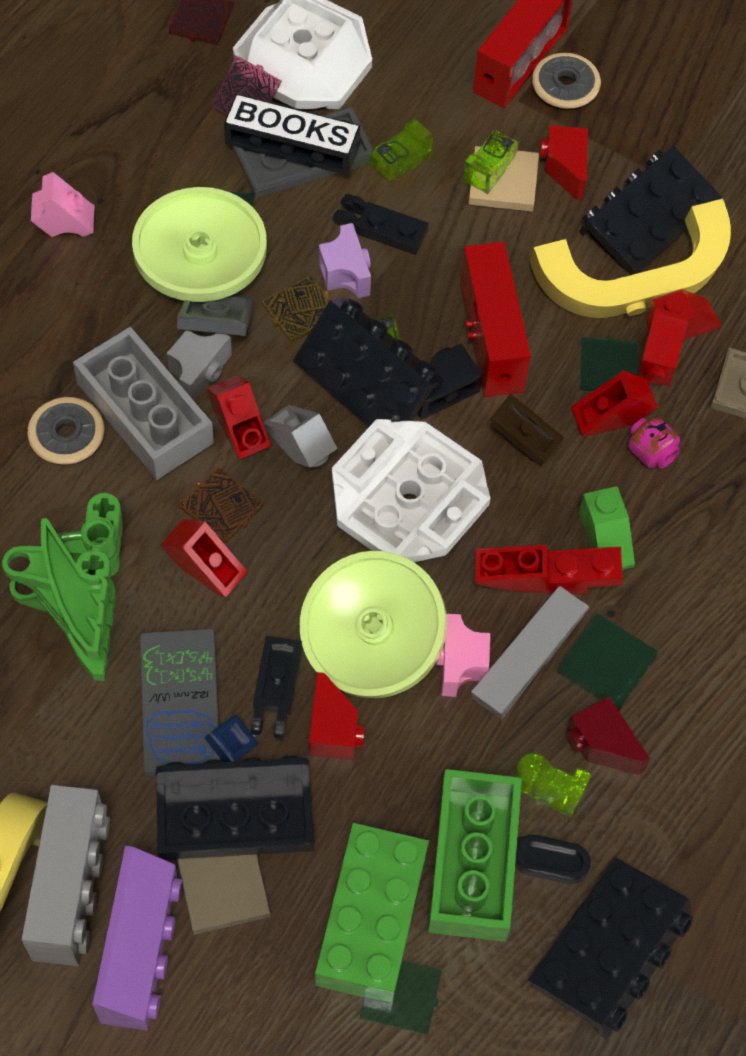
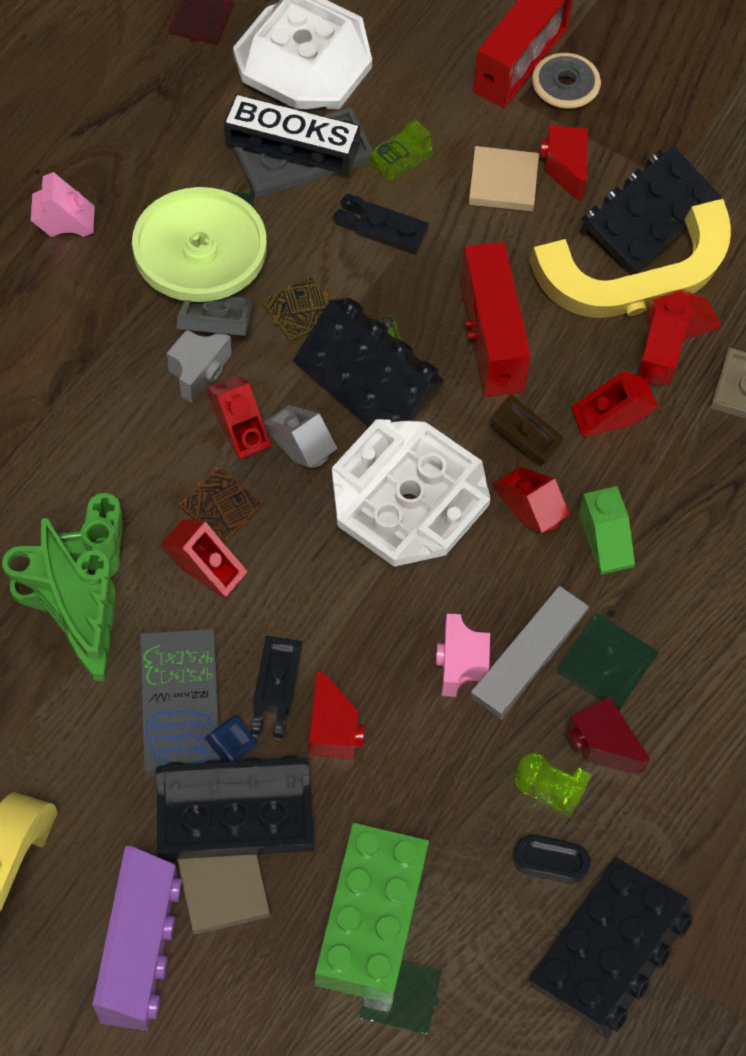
(65, 876): light grey brick -> none
(68, 449): wheel -> none
(143, 403): light grey brick -> none
(245, 80): clear pink piece -> none
(346, 263): lavender brick -> none
(373, 624): yellowish green dish -> none
(460, 379): black slope -> none
(475, 855): bright green brick -> none
(490, 161): clear neon green leg -> none
(532, 498): none -> red slope
(543, 571): red slope -> none
(604, 360): clear green piece -> none
(654, 442): dark pink head -> none

